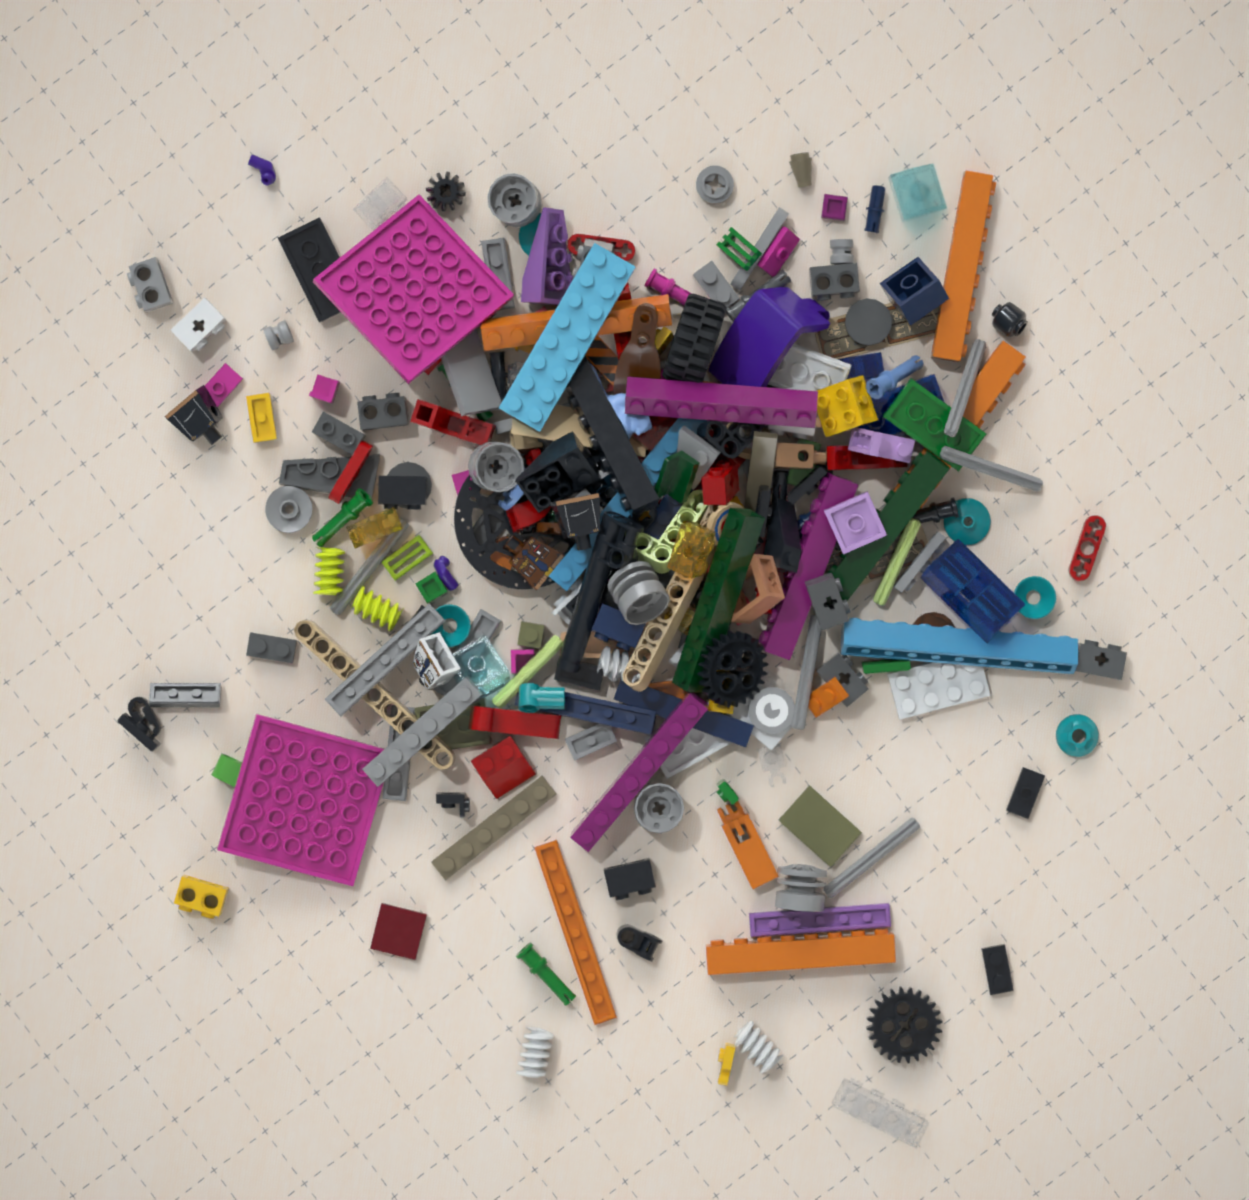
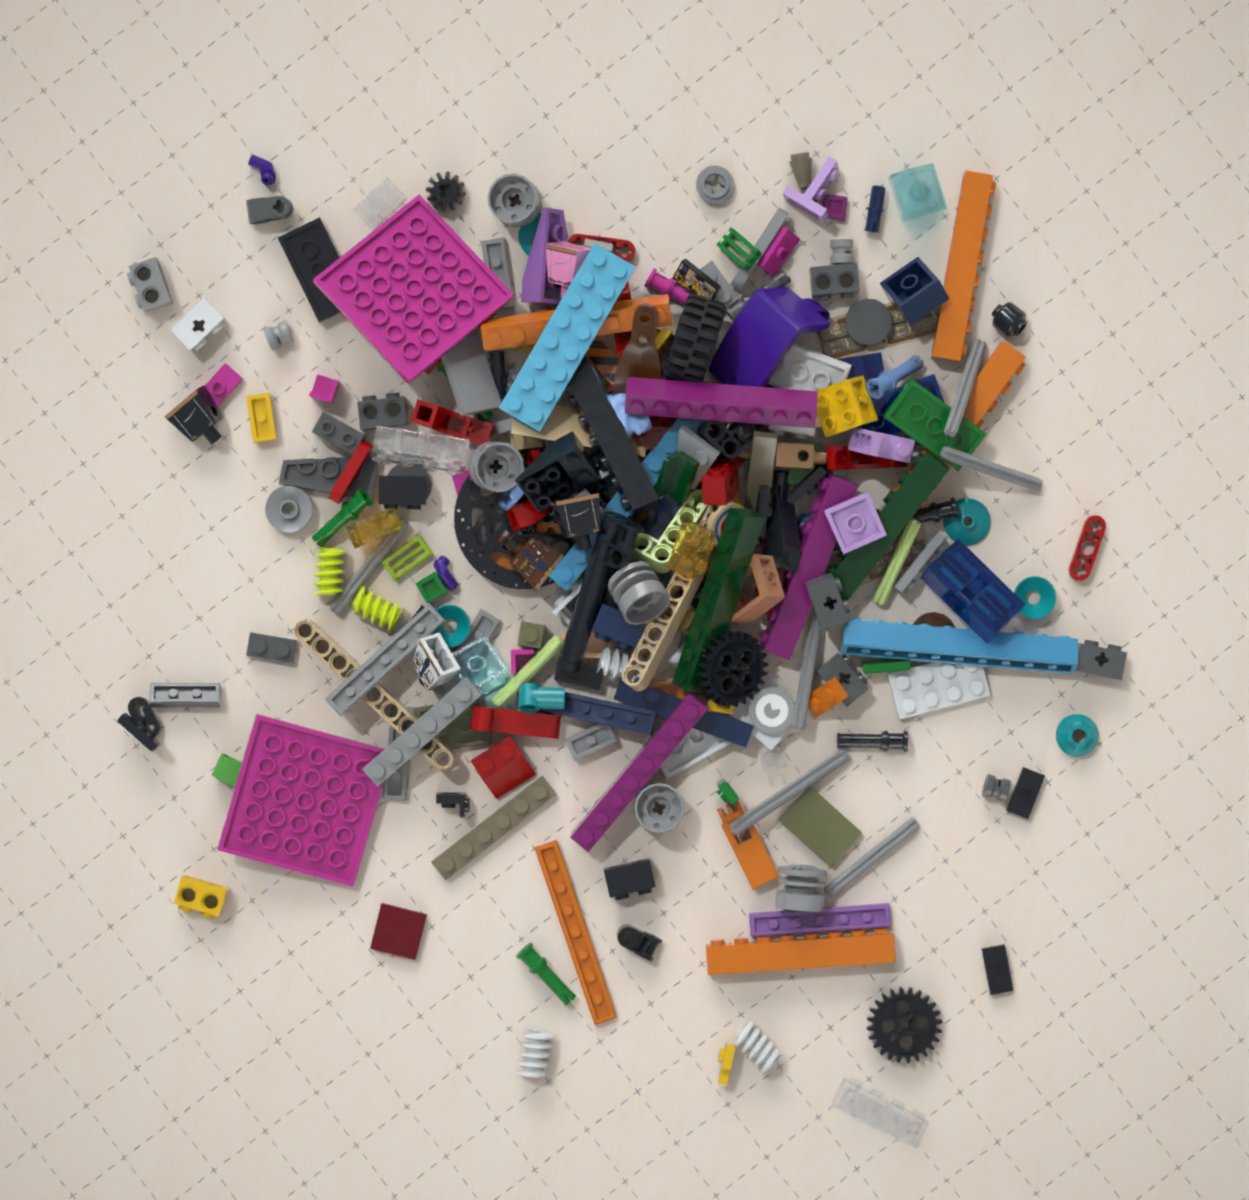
(264, 209): none -> dark grey piece
(420, 450): none -> clear brick
(564, 262): none -> bright pink torso
(695, 280): none -> tile
(789, 792): none -> light grey axle
(815, 192): none -> lavender bracket
(884, 741): none -> black pin
(996, 788): none -> dark grey wheel

